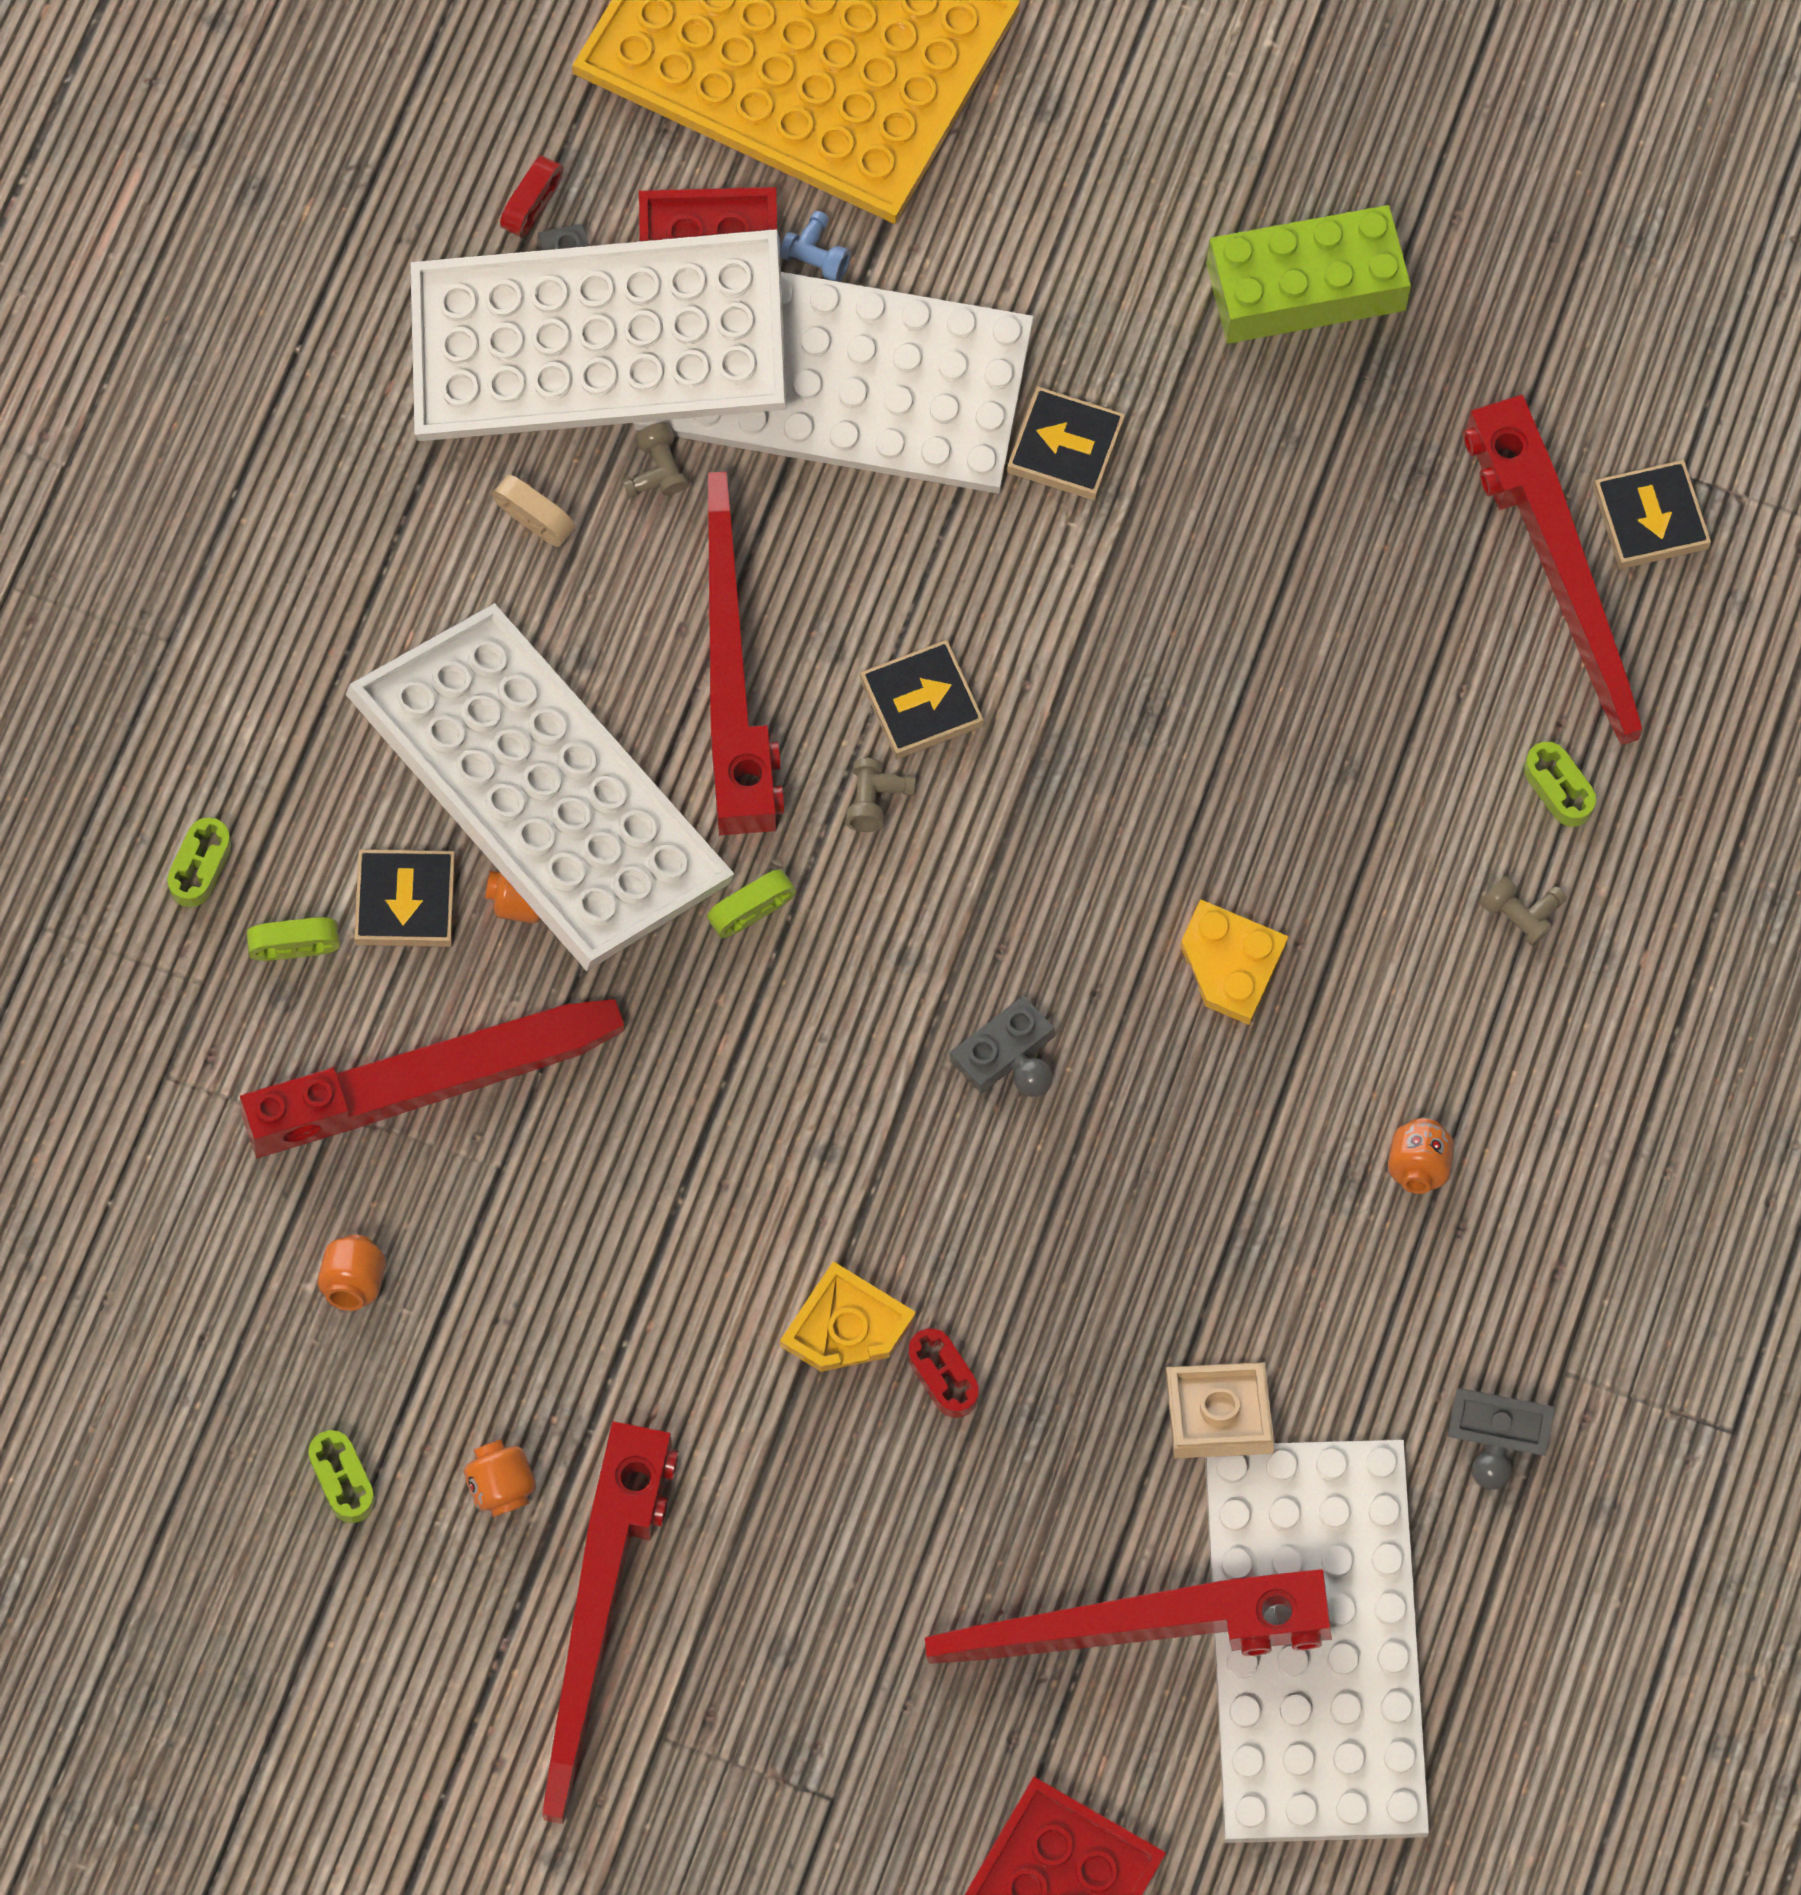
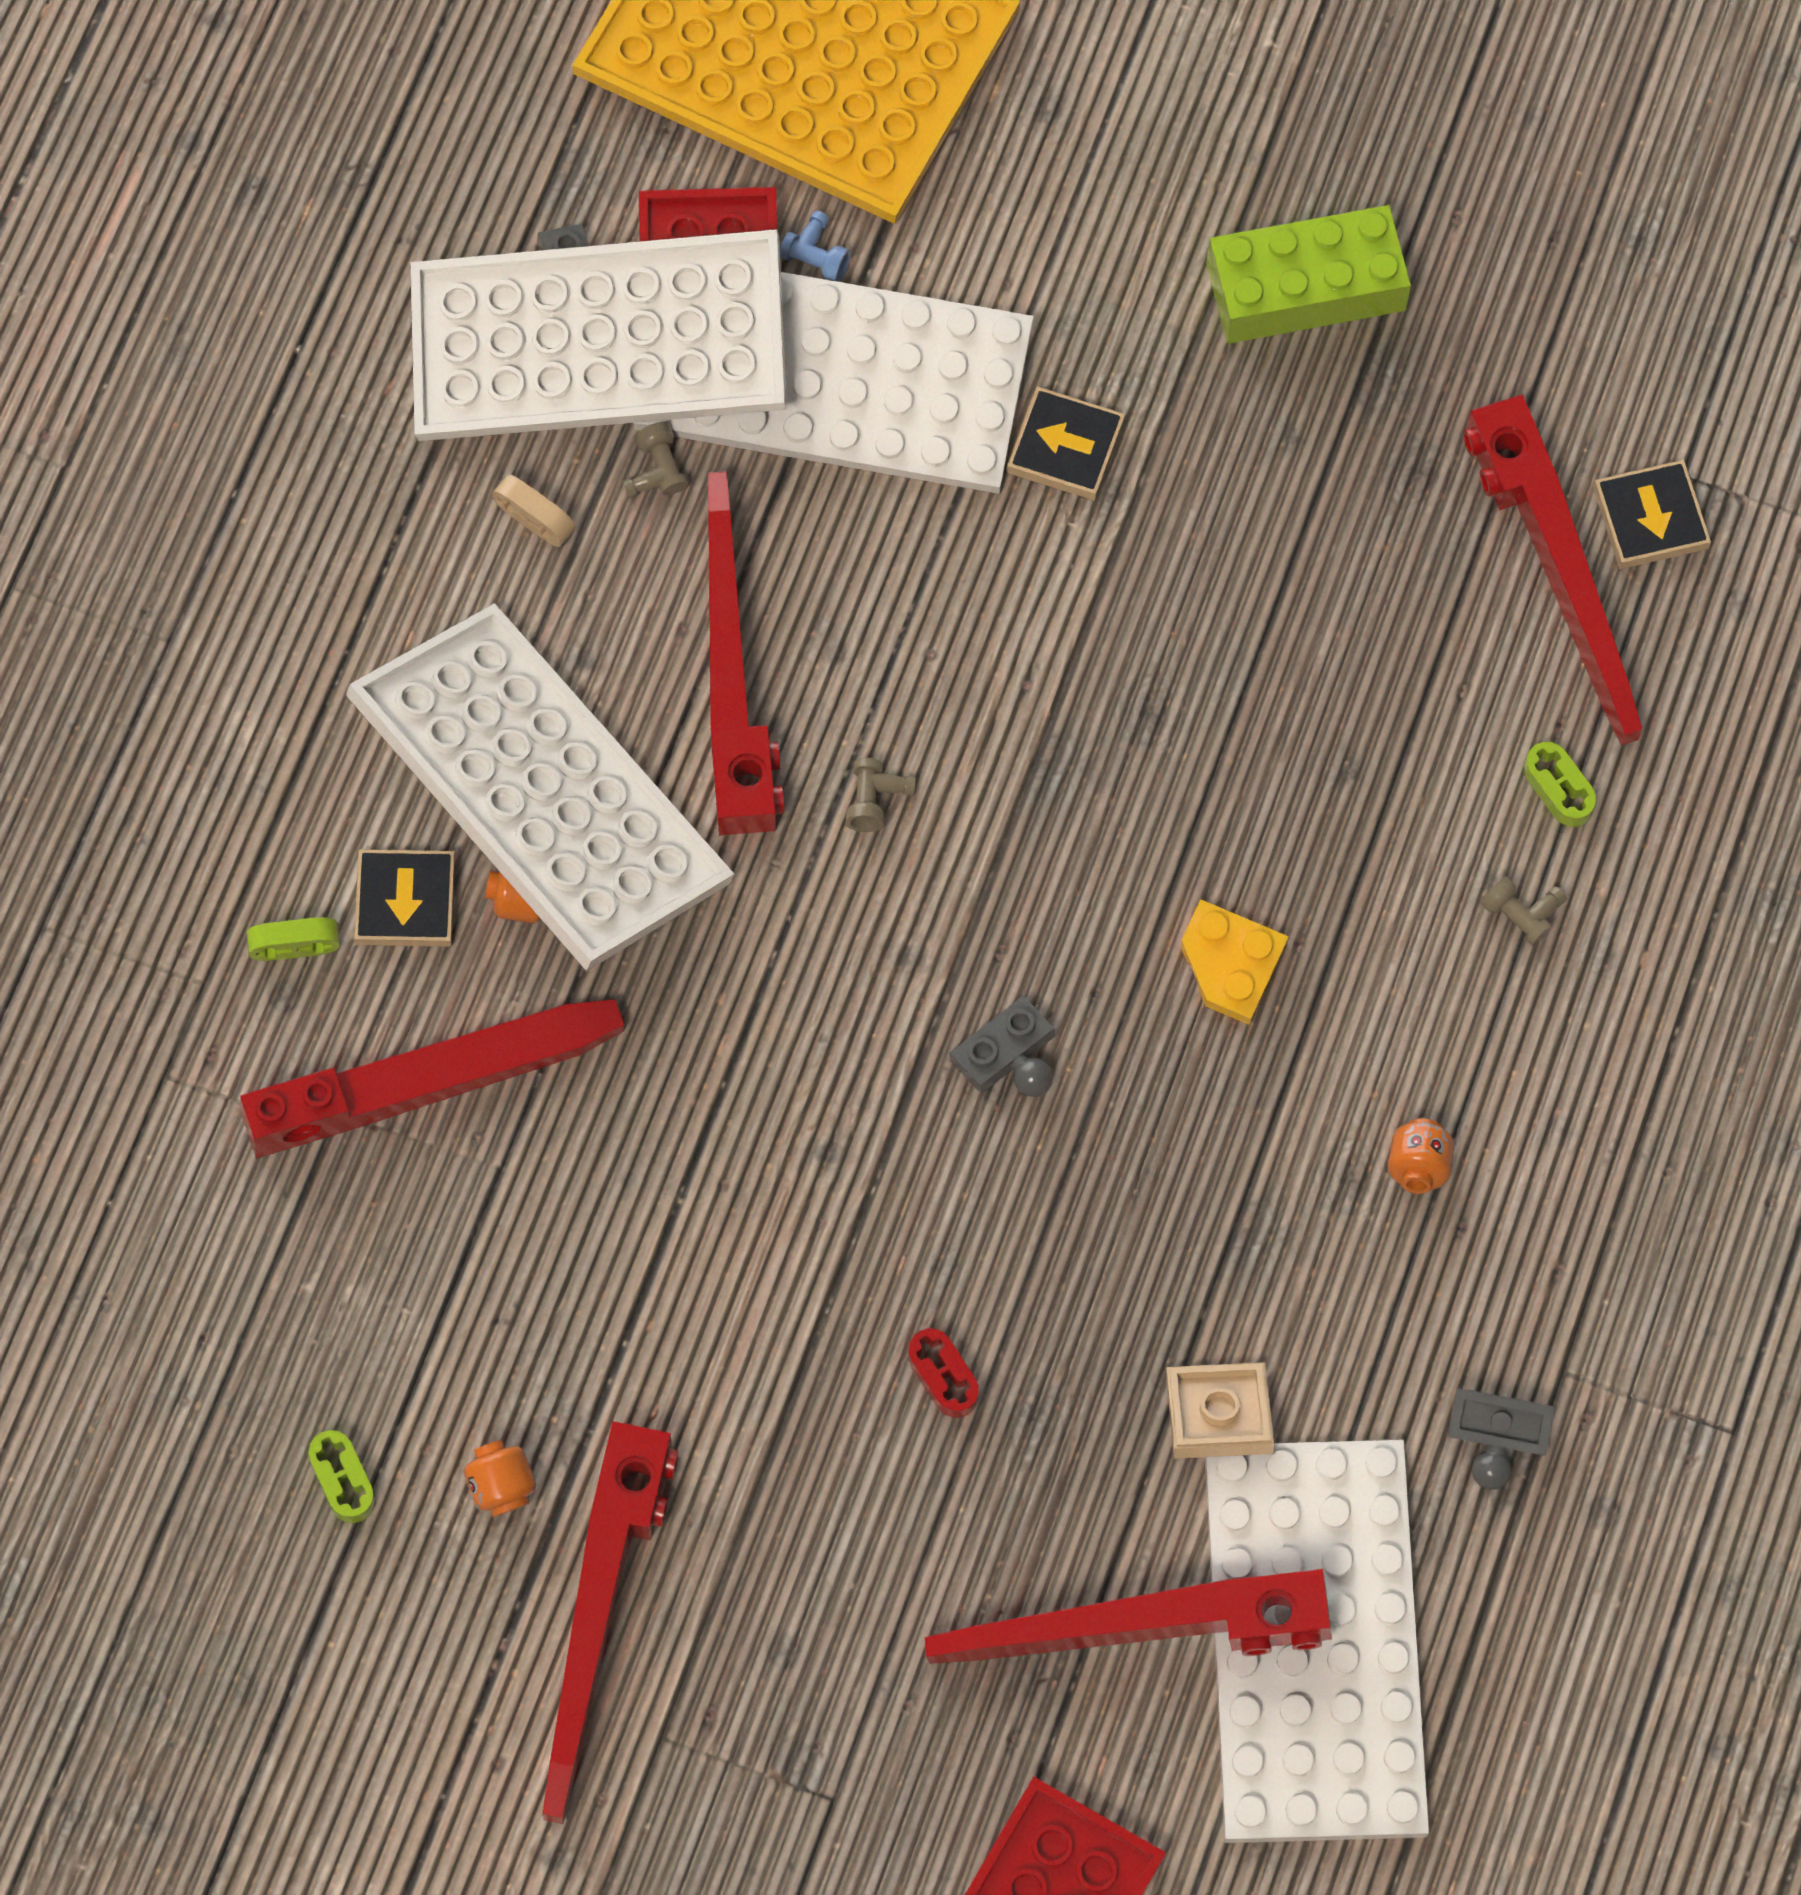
(190, 857): lime beam -> none
(351, 1272): orange head -> none
(531, 196): red beam -> none
(751, 903): lime beam -> none
(846, 1323): yellow plate -> none
(921, 699): black tile -> none

